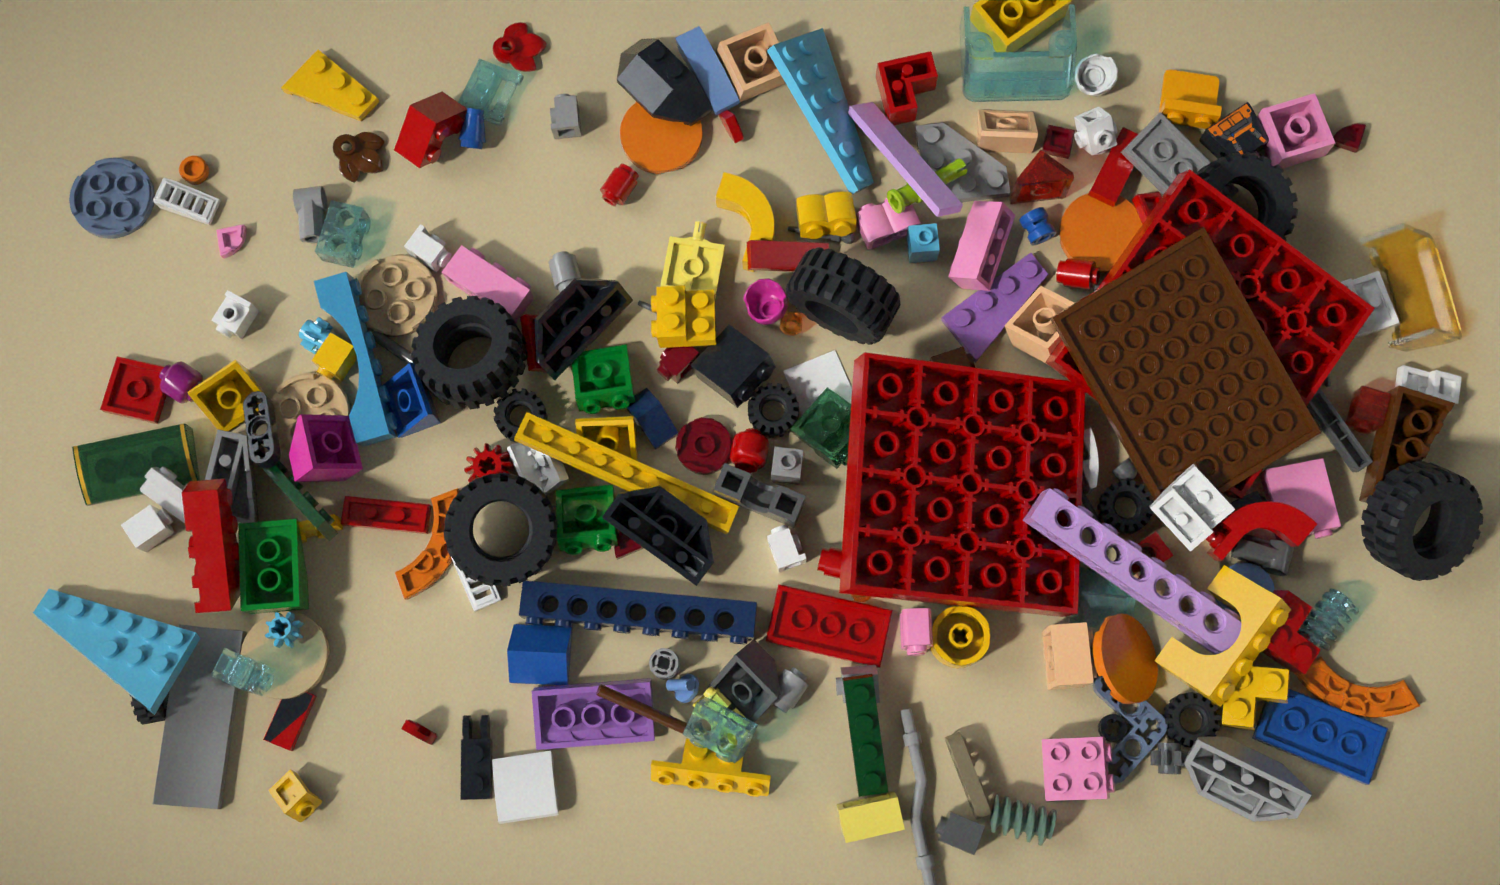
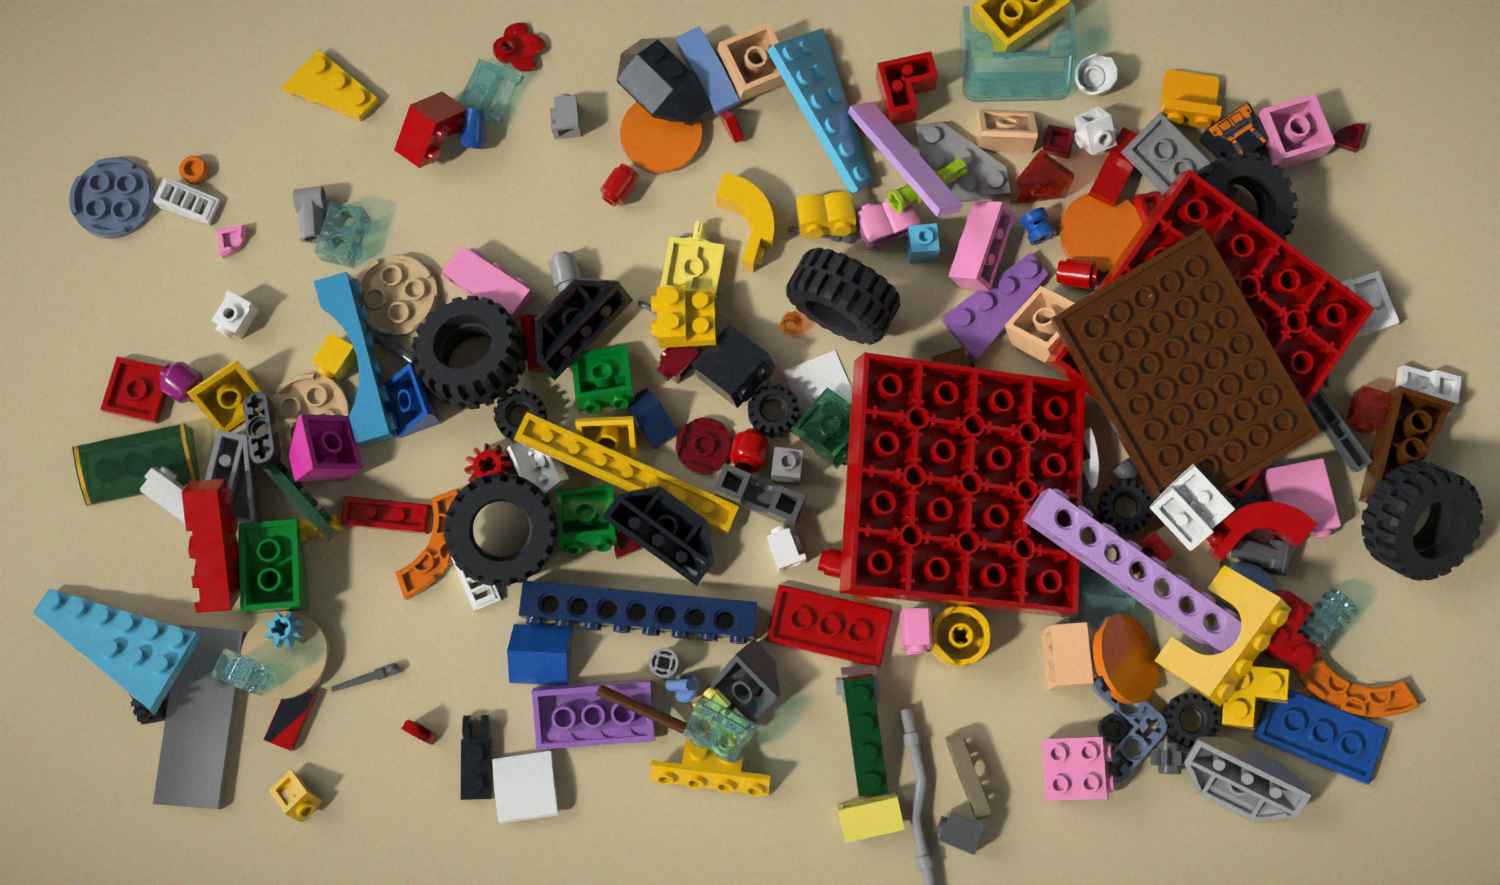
(148, 528): white brick -> none
(314, 334): medium azure gear -> none
(361, 156): reddish brown plate -> none
(379, 673): none -> dark grey piece
(428, 249): white brick -> none
(766, 301): dark pink hair -> none
(778, 254): red tile -> none
(791, 689): light grey brick -> none
(1022, 820): sand green piece -> none
(1416, 287): clear yellow windscreen -> none

